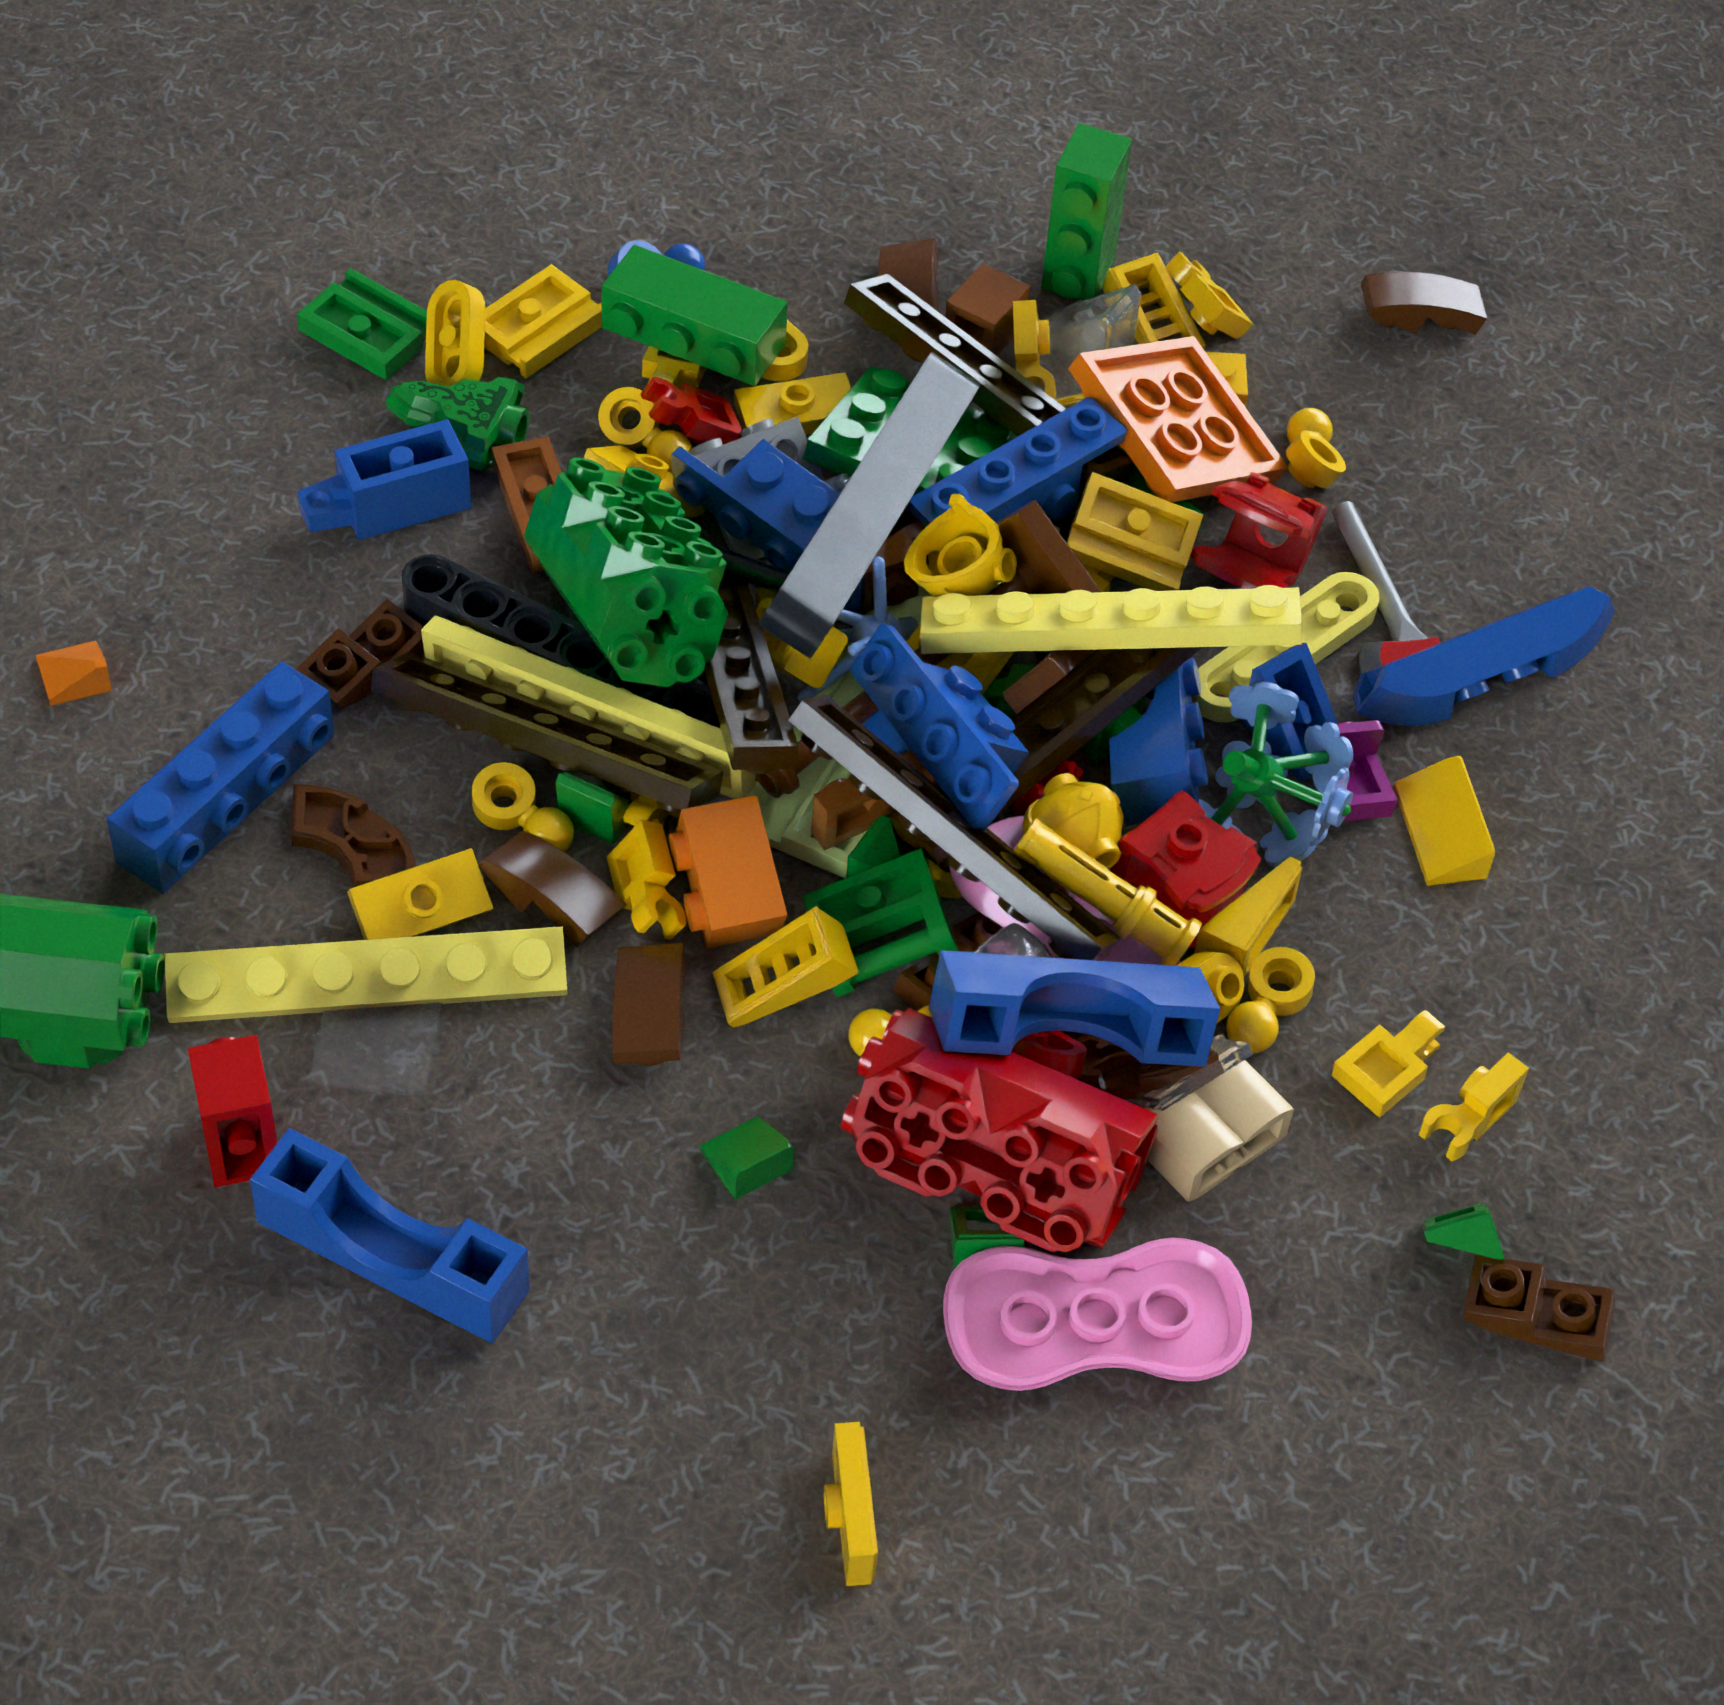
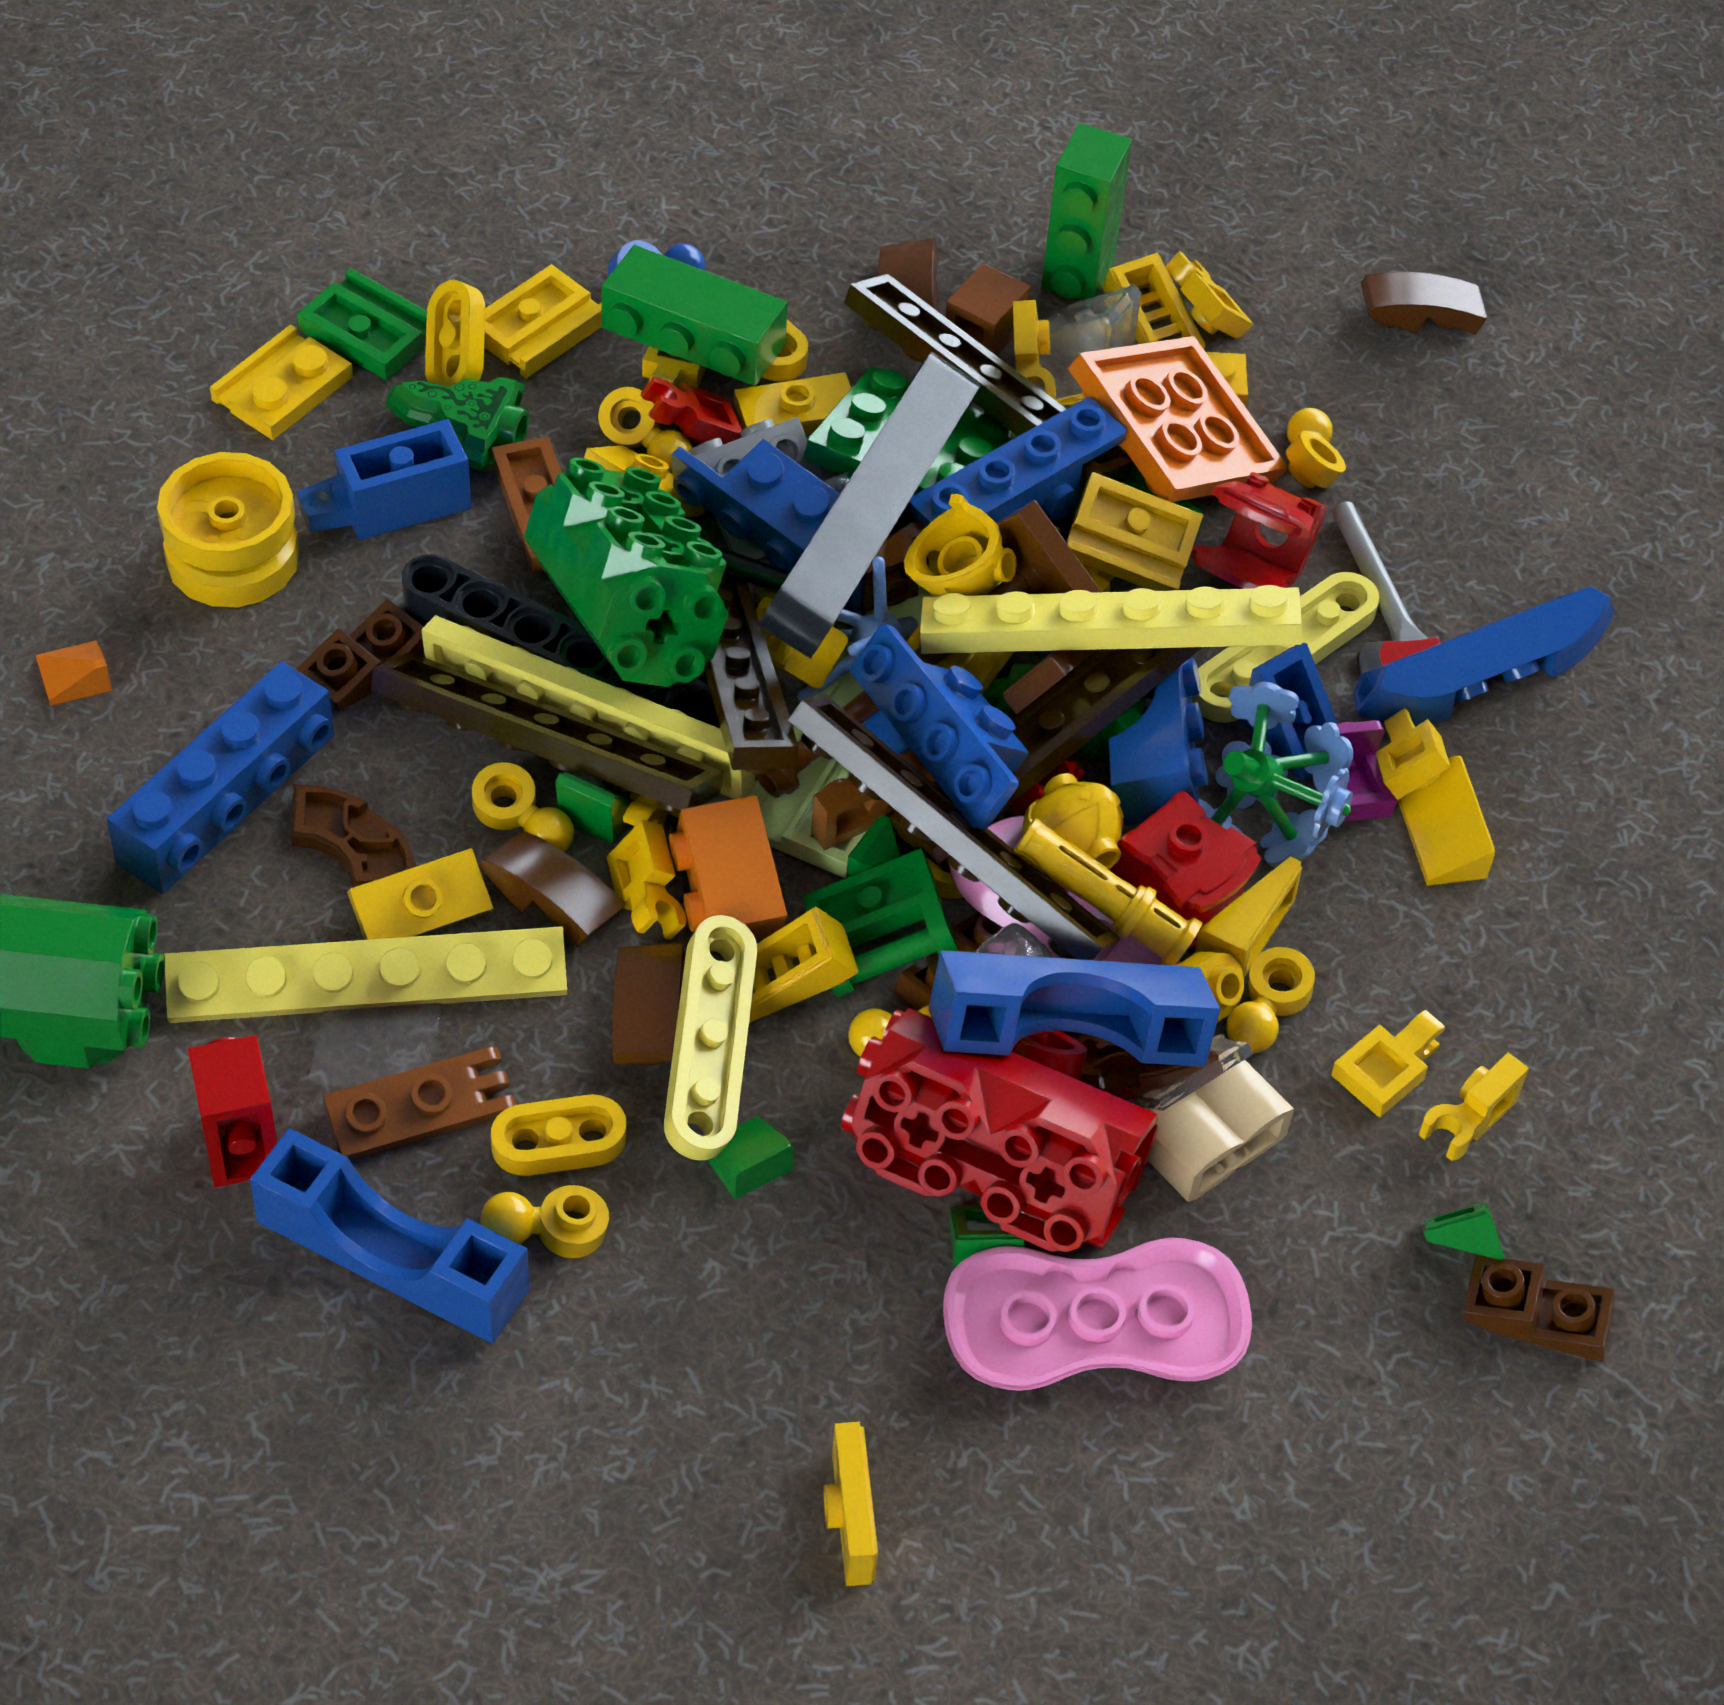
(228, 529): none -> yellow wheel
(281, 382): none -> yellow plate
(417, 1104): none -> dark orange hinge
(557, 1131): none -> yellow plate
(564, 1236): none -> yellow plate
(711, 1038): none -> light yellow plate
(1413, 756): none -> yellow plate

